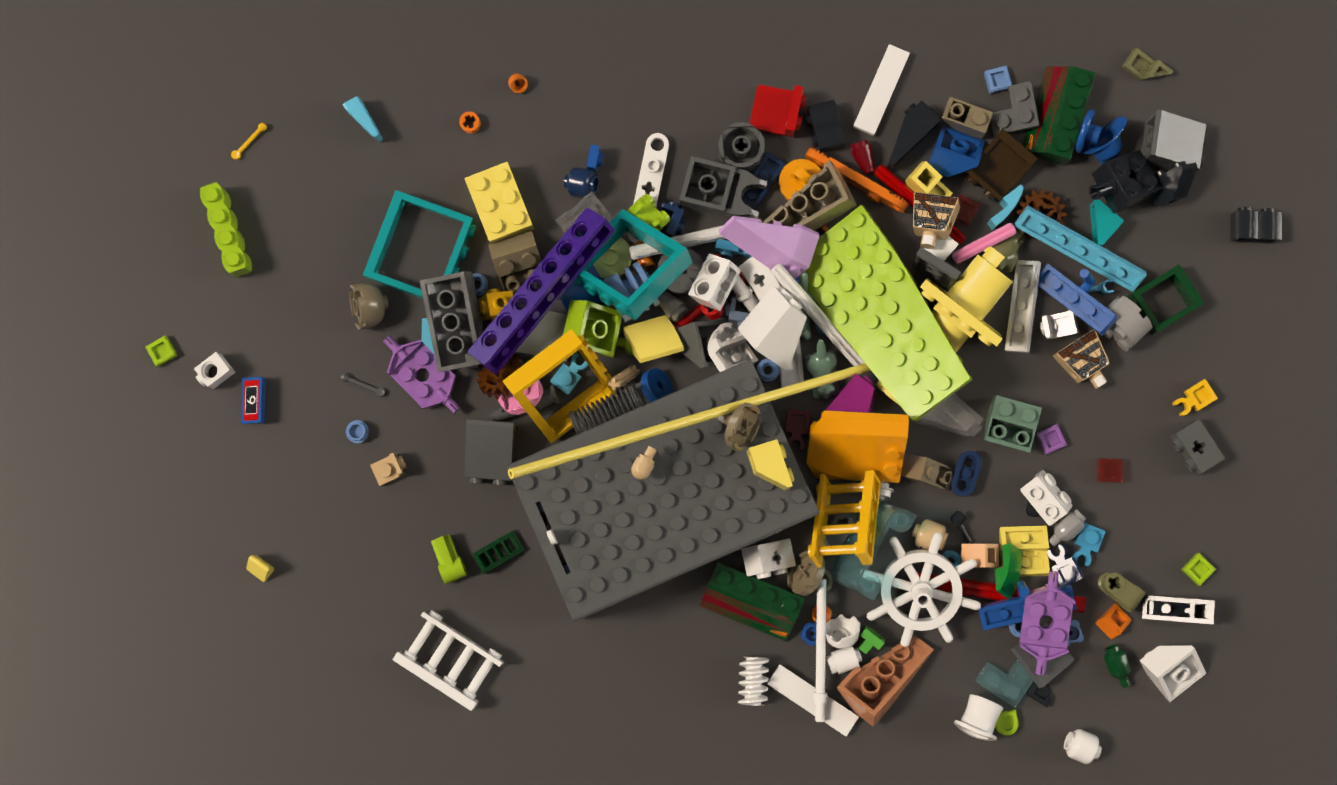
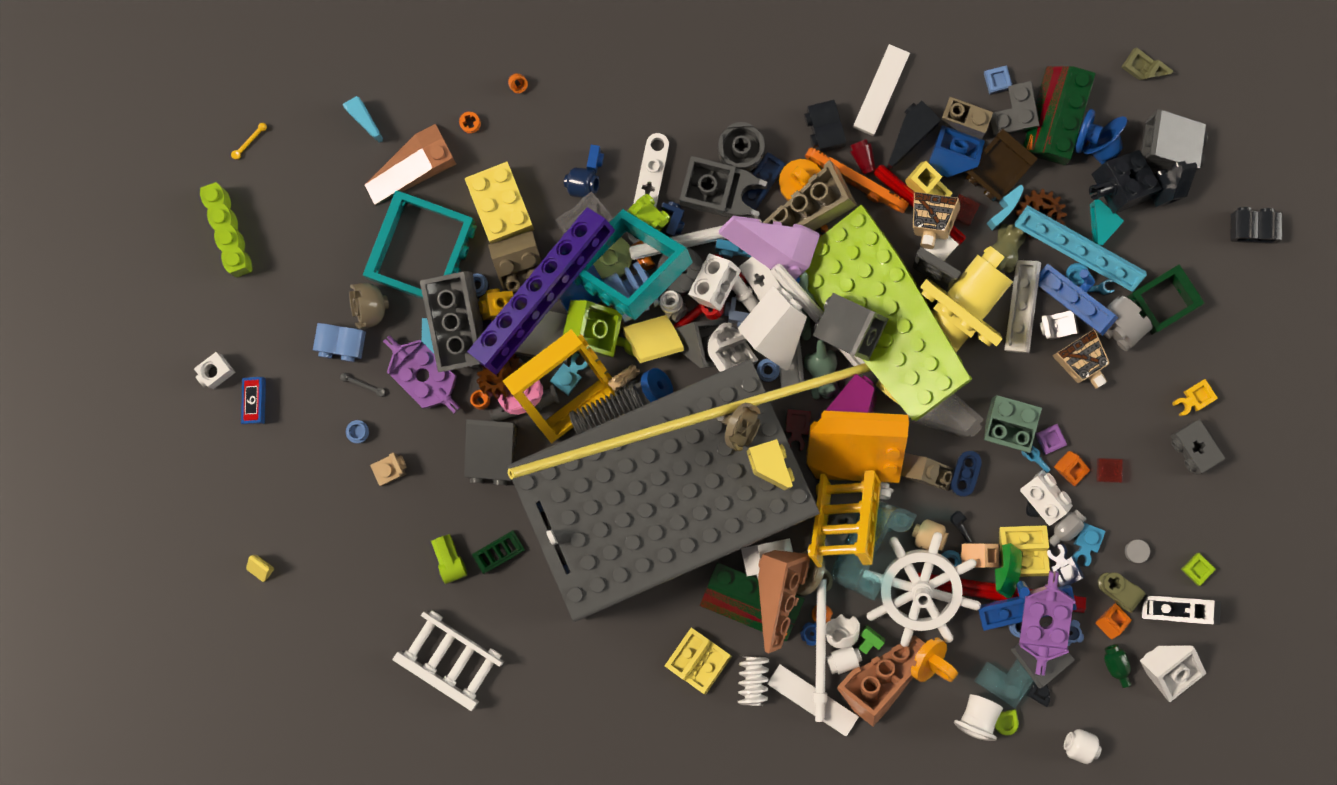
(161, 351): lime tile -> none
(339, 341): none -> medium blue brick
(414, 163): none -> nougat wedge
(473, 399): none -> orange hinge
(643, 464): tan cylinder -> none
(671, 296): none -> white plate
(698, 661): none -> light yellow slope
(777, 110): red bracket -> none
(778, 584): none -> nougat wedge
(850, 327): none -> dark grey slope
(931, 661): none -> light orange tile
(984, 242): bright pink axle -> none
(1034, 456): none -> dark azure hand
(1072, 468): none -> orange slope
(1073, 273): none -> dark azure plate
(1137, 551): none -> light grey tile

